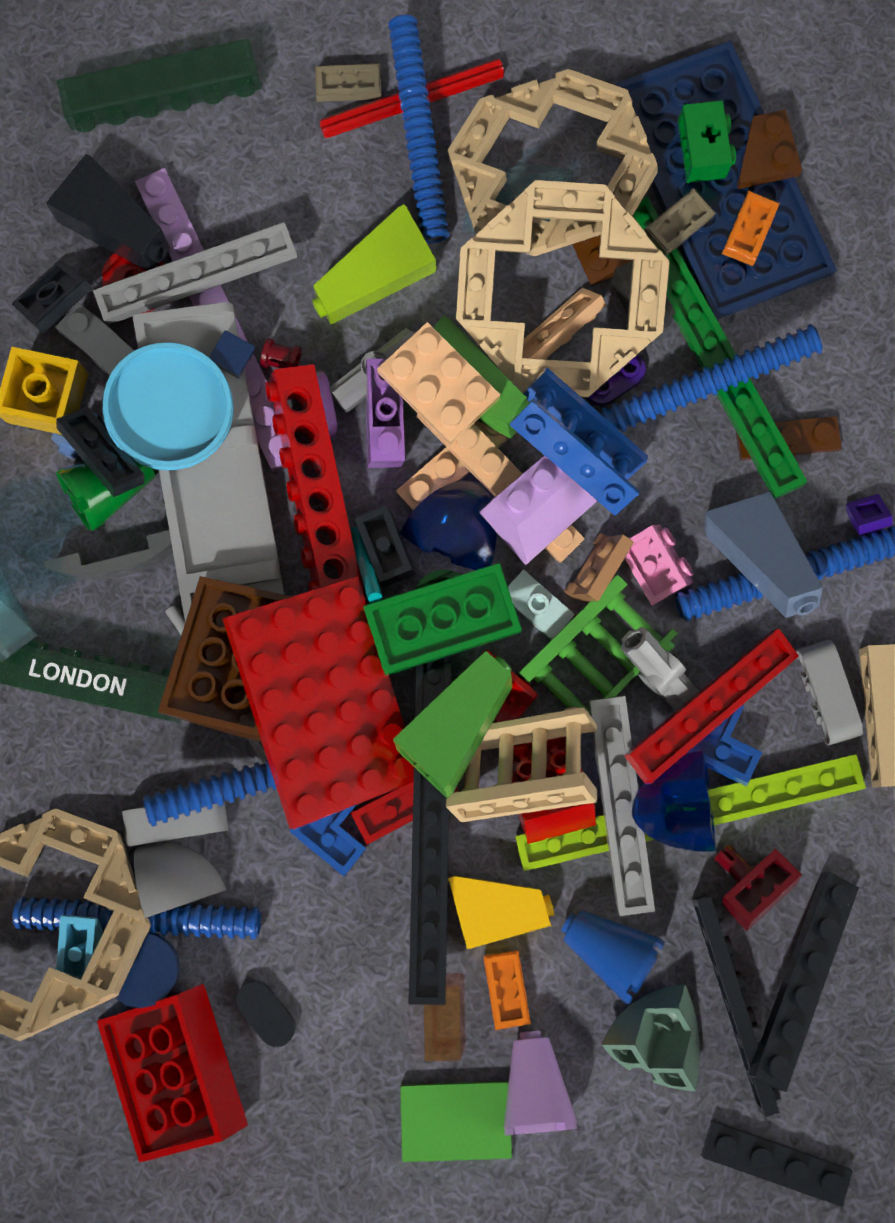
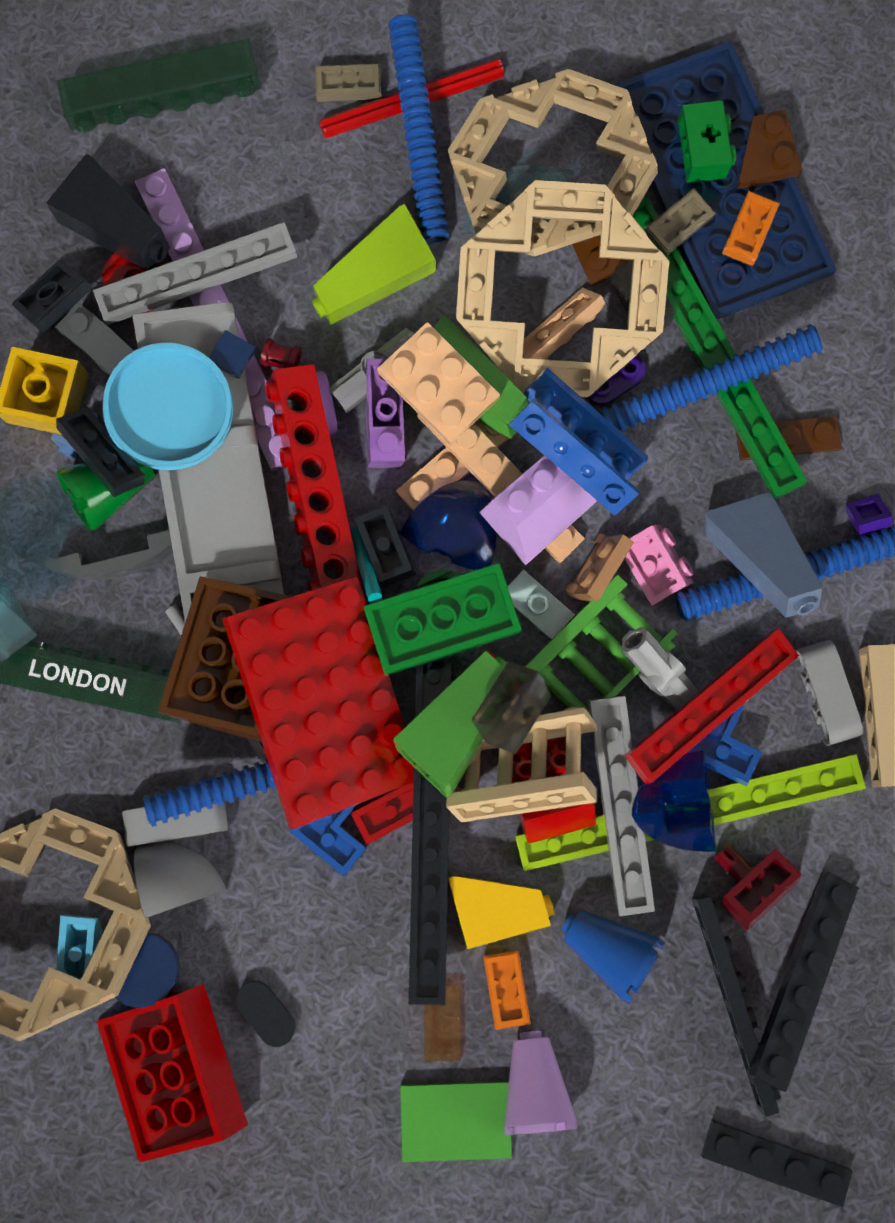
(176, 920): blue piece -> none
(511, 707): none -> clear smoke brick
(659, 1037): sand green brick -> none

